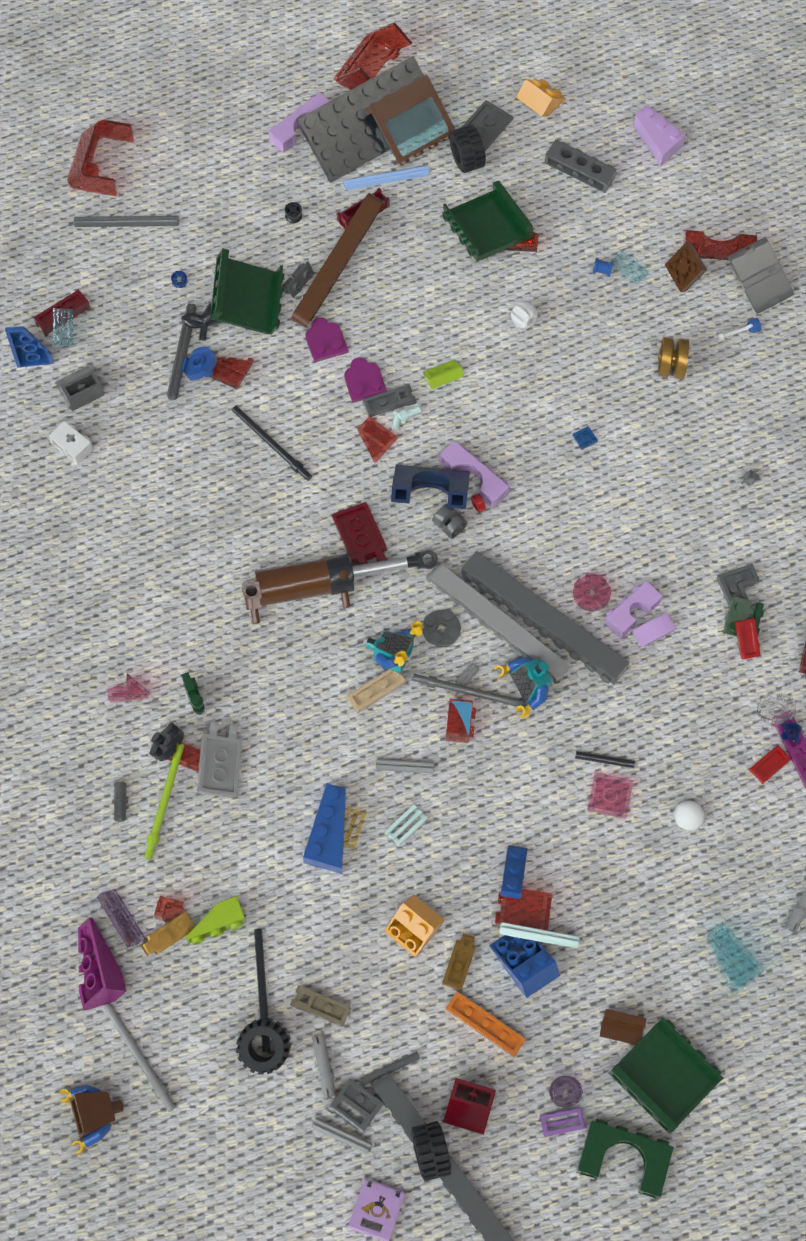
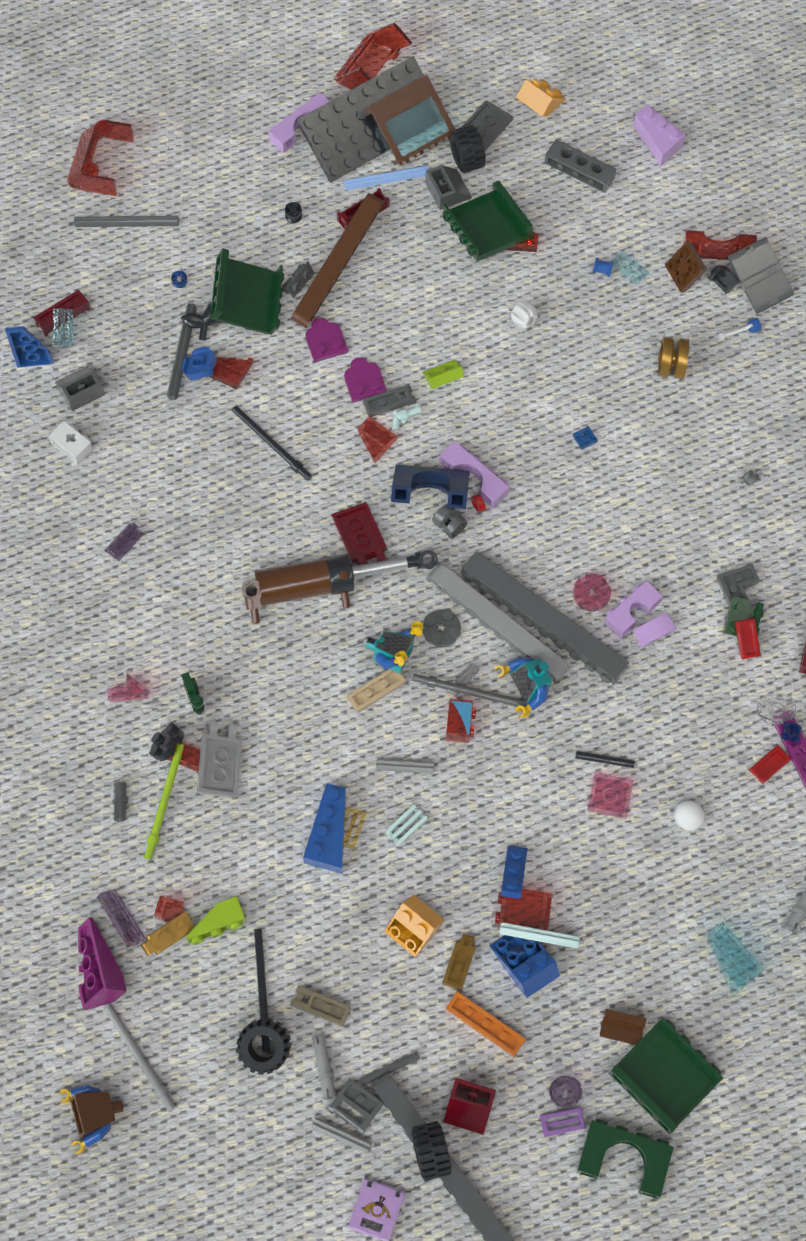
(124, 541): none -> clear purple hinge
(446, 186): none -> dark grey slope
(723, 278): none -> black bracket

